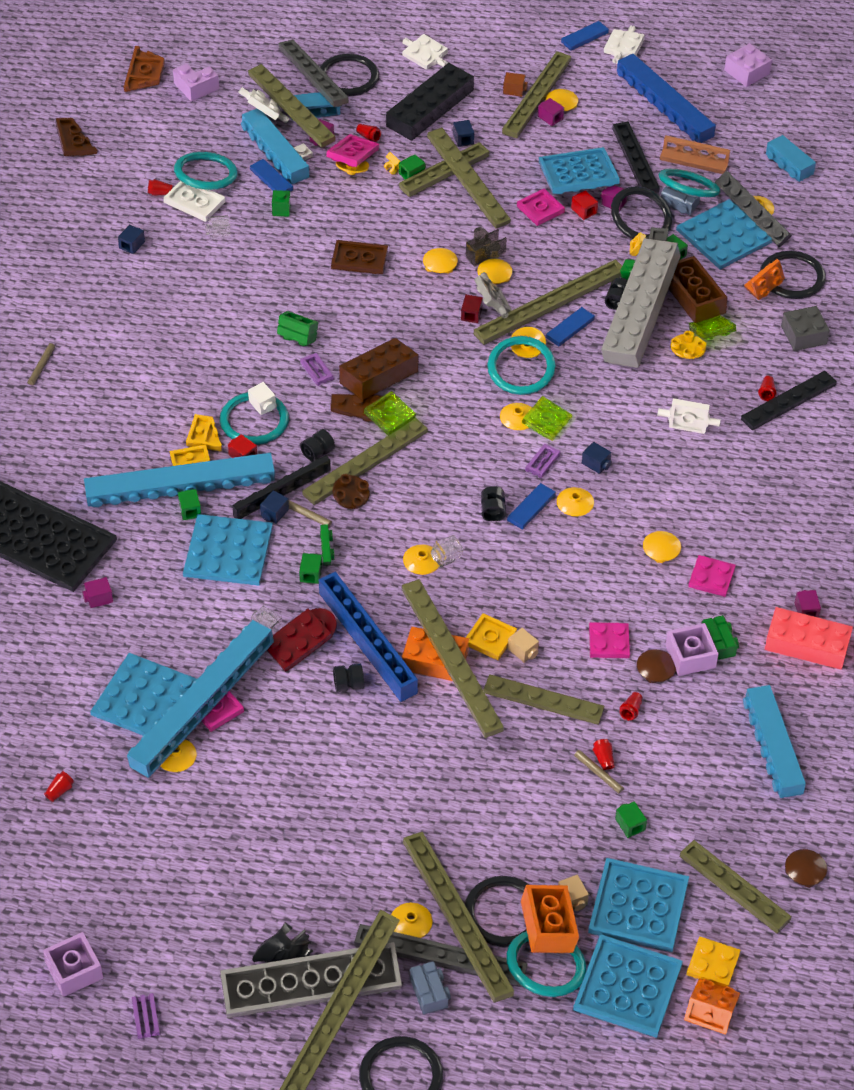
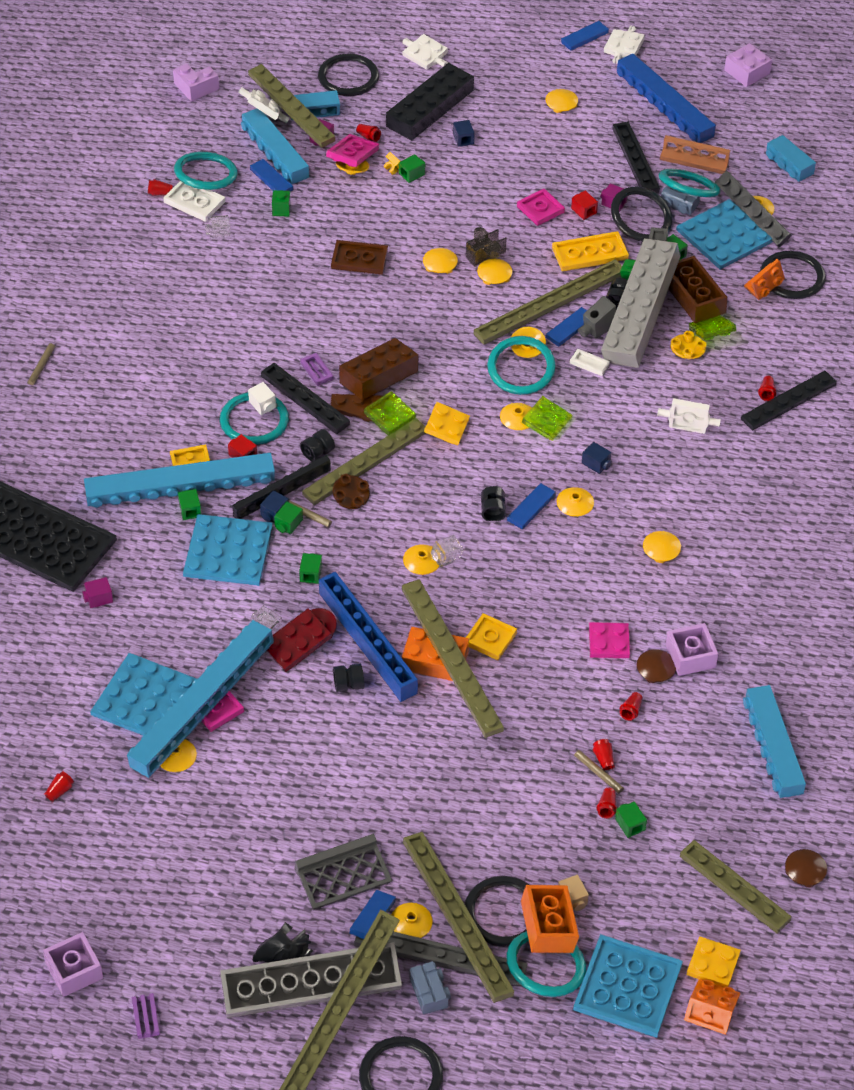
(72, 138): reddish brown wing -> none
(131, 239): dark blue brick -> none
(144, 70): dark orange wing -> none
(204, 432): yellow wing -> none
(288, 518): none -> green brick
(297, 328): green brick -> none
(304, 151): white plate -> none
(305, 398): none -> black plate
(313, 73): dark grey plate -> none
(327, 553): green wing -> none
(333, 857): none -> dark grey fence
(378, 901): none -> blue tile
(441, 171): olive plate -> none
(446, 423): none -> yellow plate
(468, 178): olive plate -> none
(471, 308): dark red brick -> none
(492, 295): light grey plate -> none
(514, 84): dark orange brick -> none
(523, 645): tan brick -> none
(536, 95): olive plate -> none
(536, 471): medium lavender tile -> none
(544, 699): olive plate -> none
(551, 112): magenta brick -> none
(578, 170): dark azure plate -> none
(589, 251): none -> yellow plate
(589, 362): none -> white tile
(598, 318): none -> dark grey torso
(607, 803): none -> red cone
(636, 243): yellow tile -> none
(639, 904): dark azure plate -> none
(711, 575): dark pink plate -> none
(722, 636): green brick -> none
(805, 328): dark grey brick -> none
(808, 603): magenta brick -> none
(808, 638): coral brick -> none

